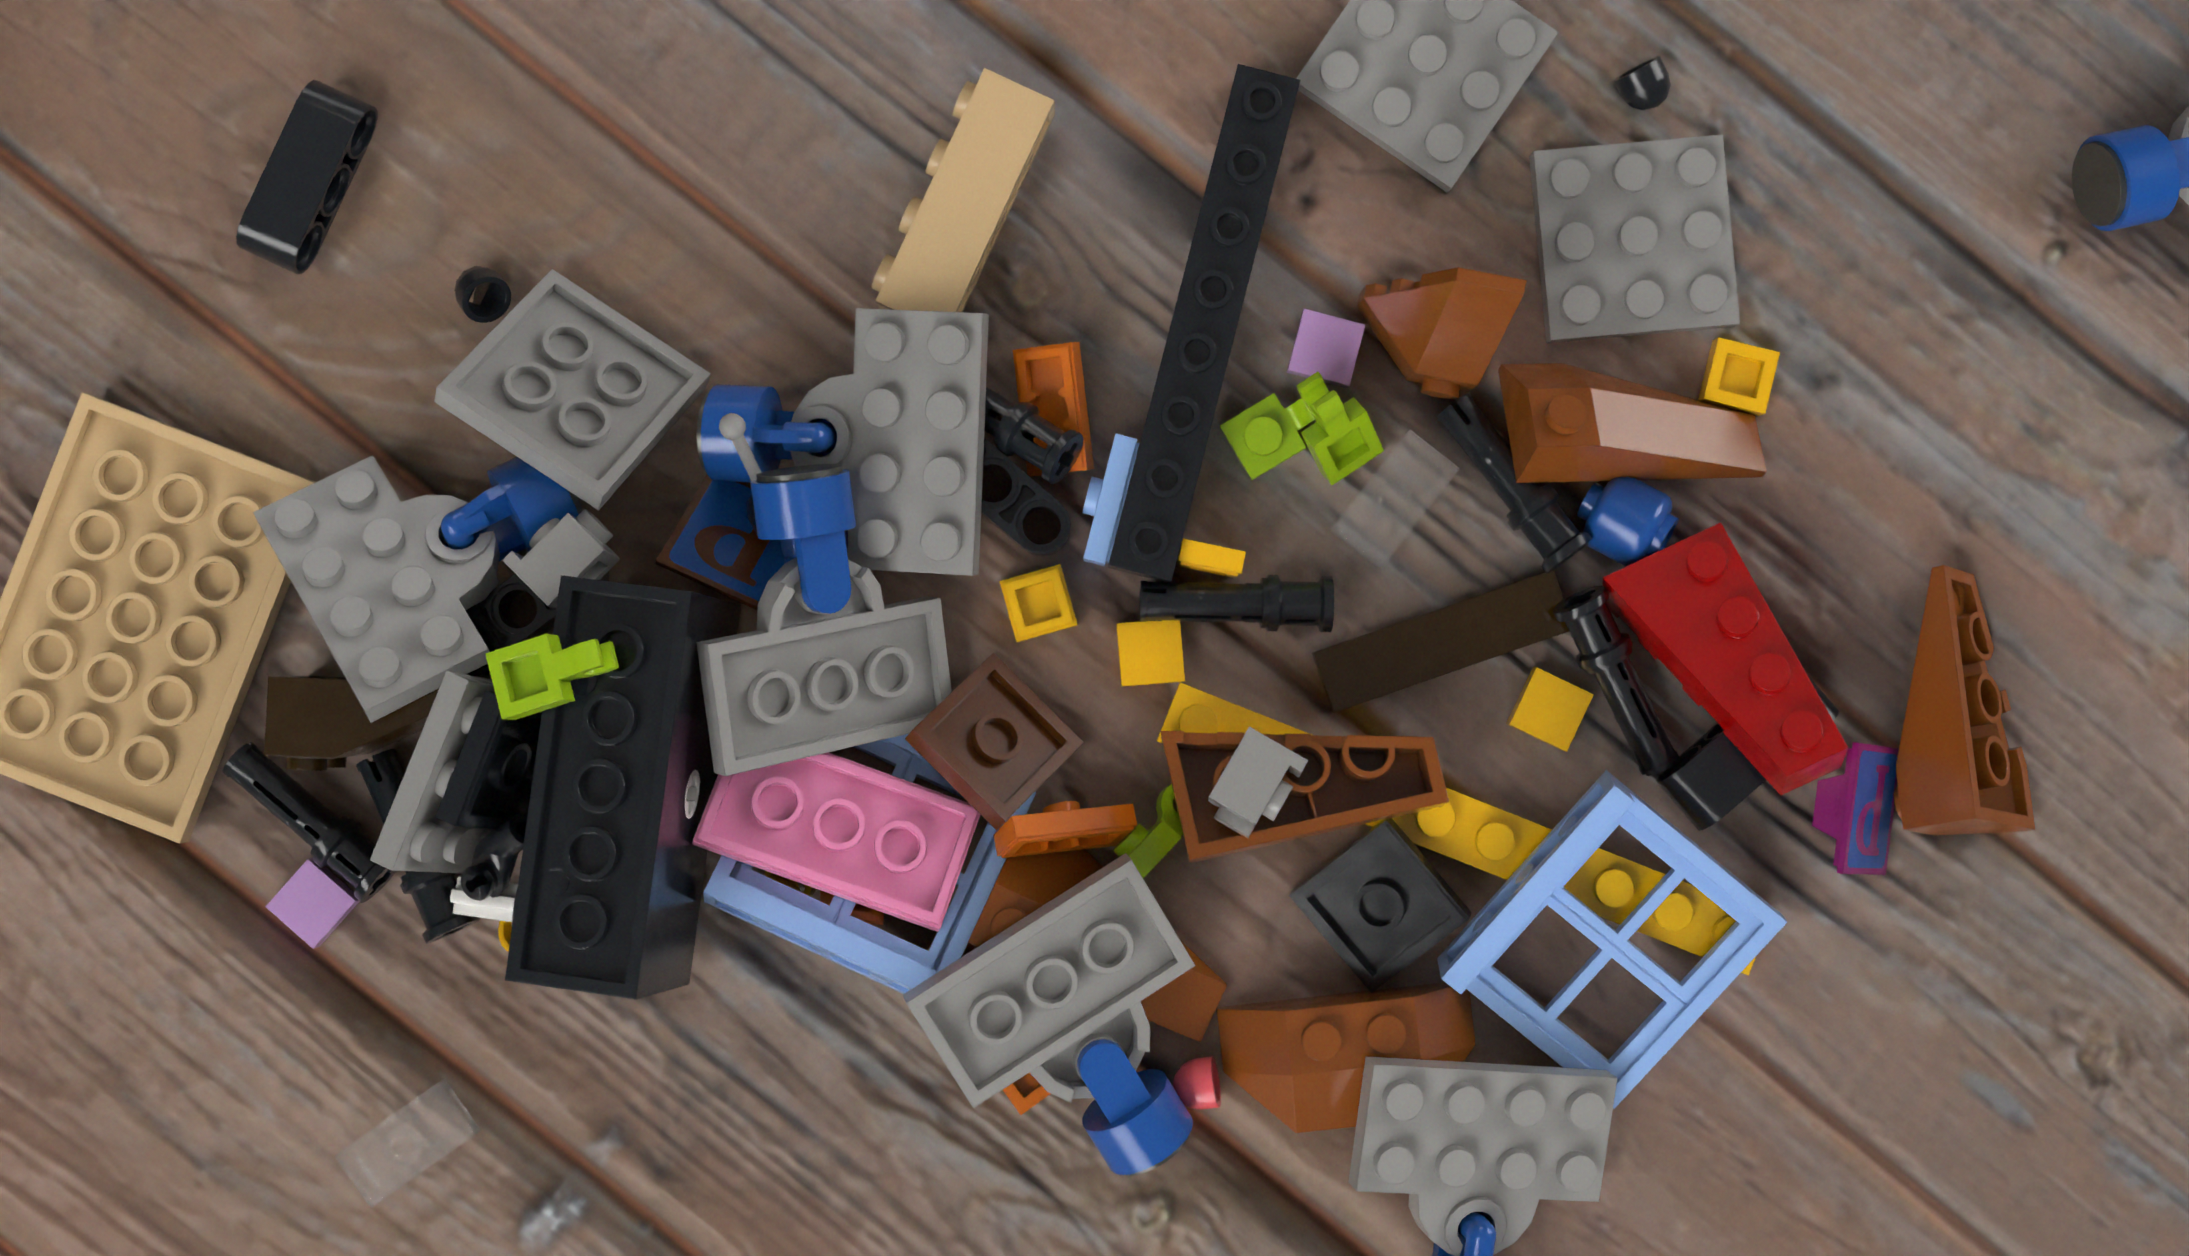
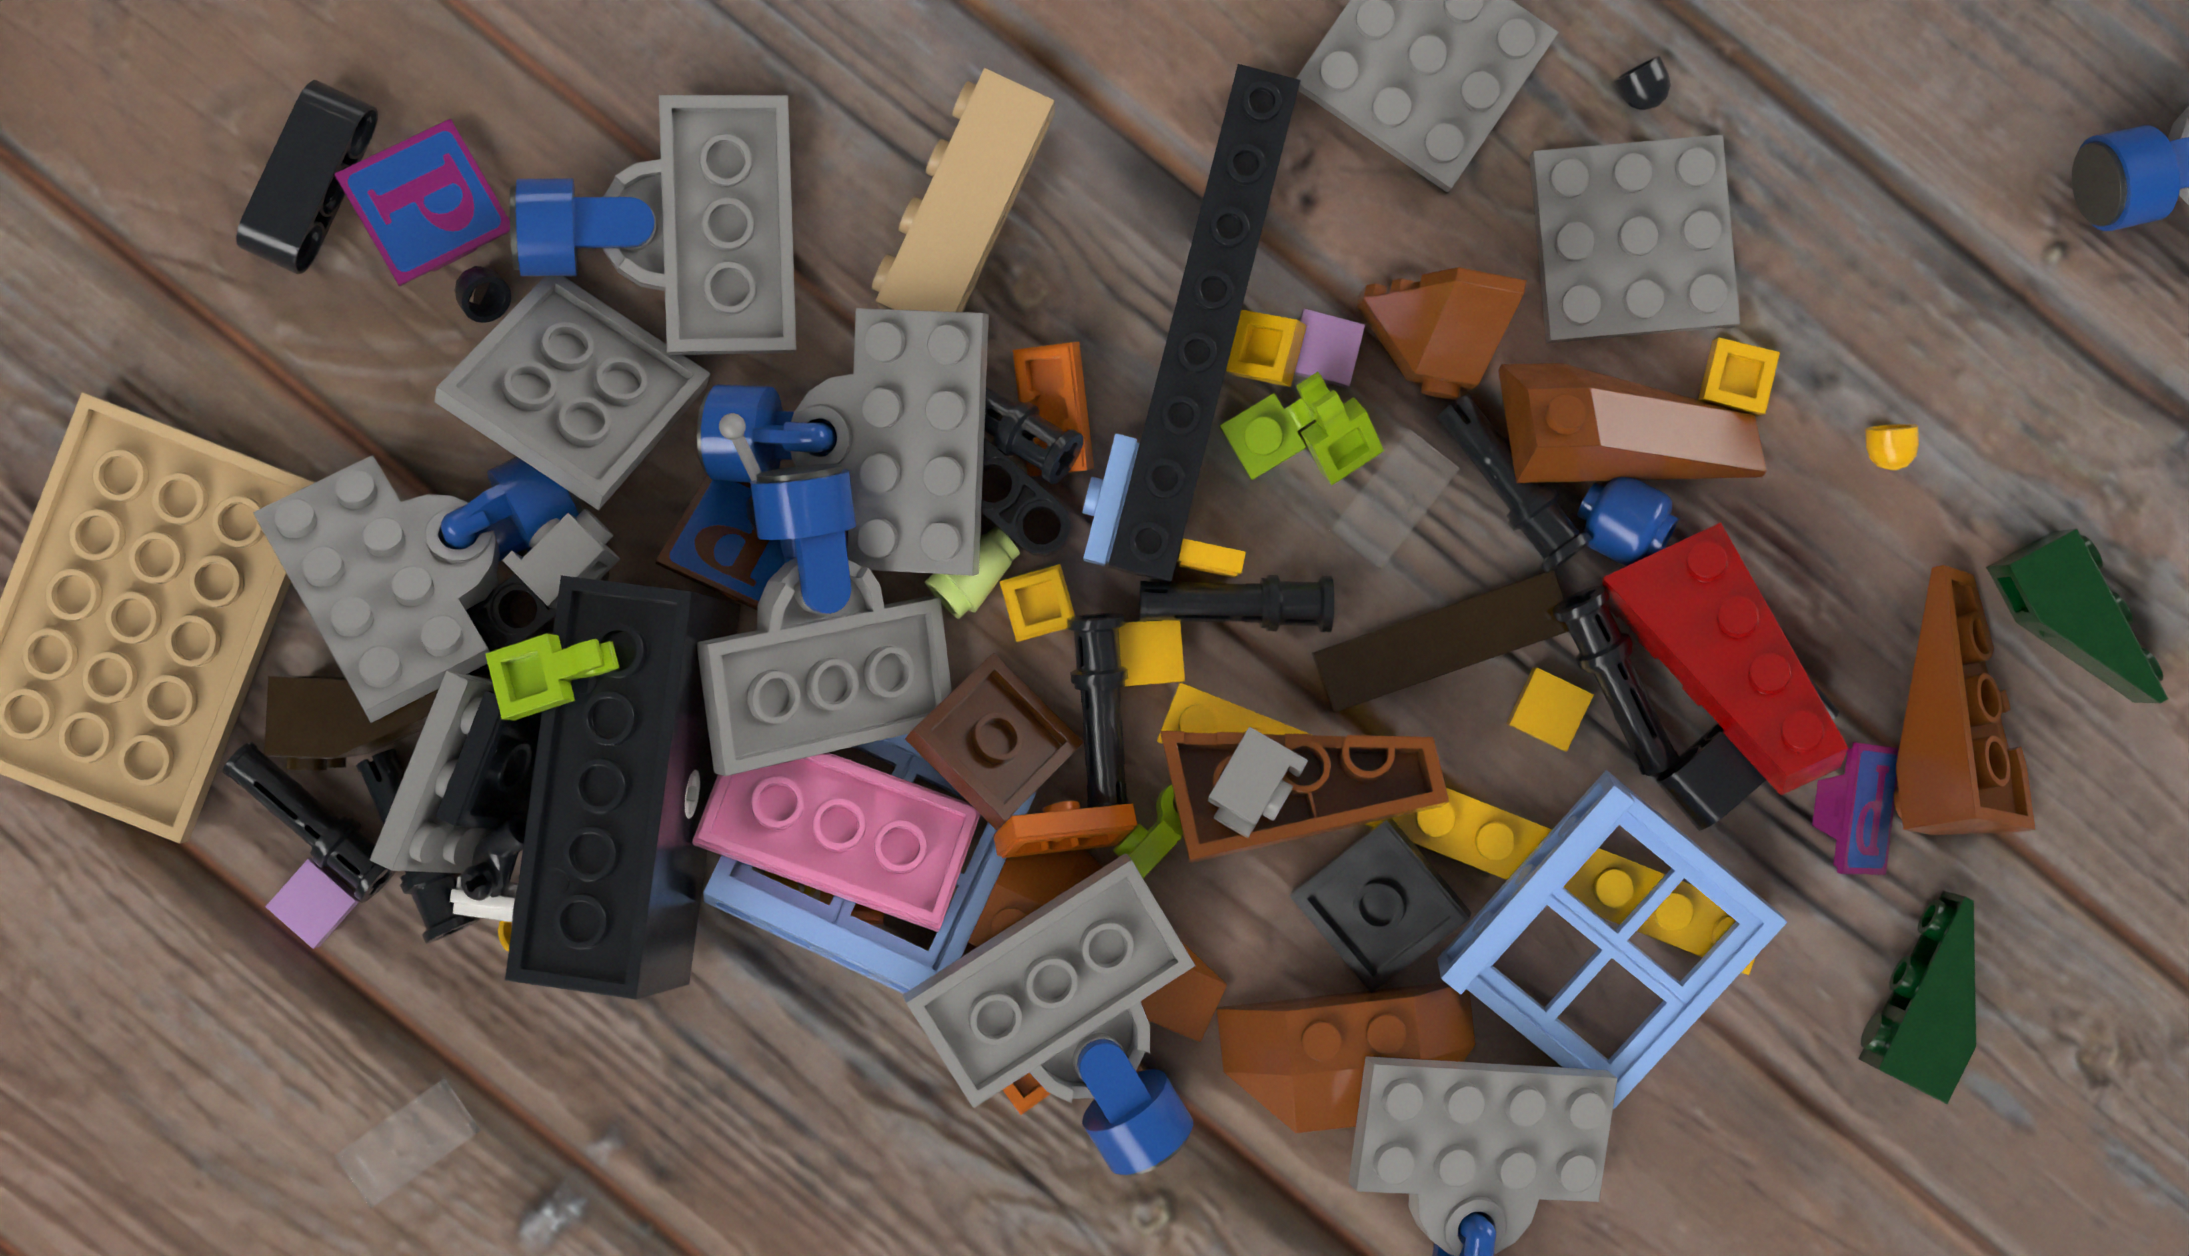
(424, 202): none -> piece
(697, 223): none -> light grey plate
(968, 592): none -> yellowish green cone
(1099, 681): none -> black pin
(1199, 1083): coral hinge -> none
(1266, 348): none -> yellow tile
(1892, 445): none -> yellow hinge
(1931, 1013): none -> dark green slope
(2065, 601): none -> dark green slope

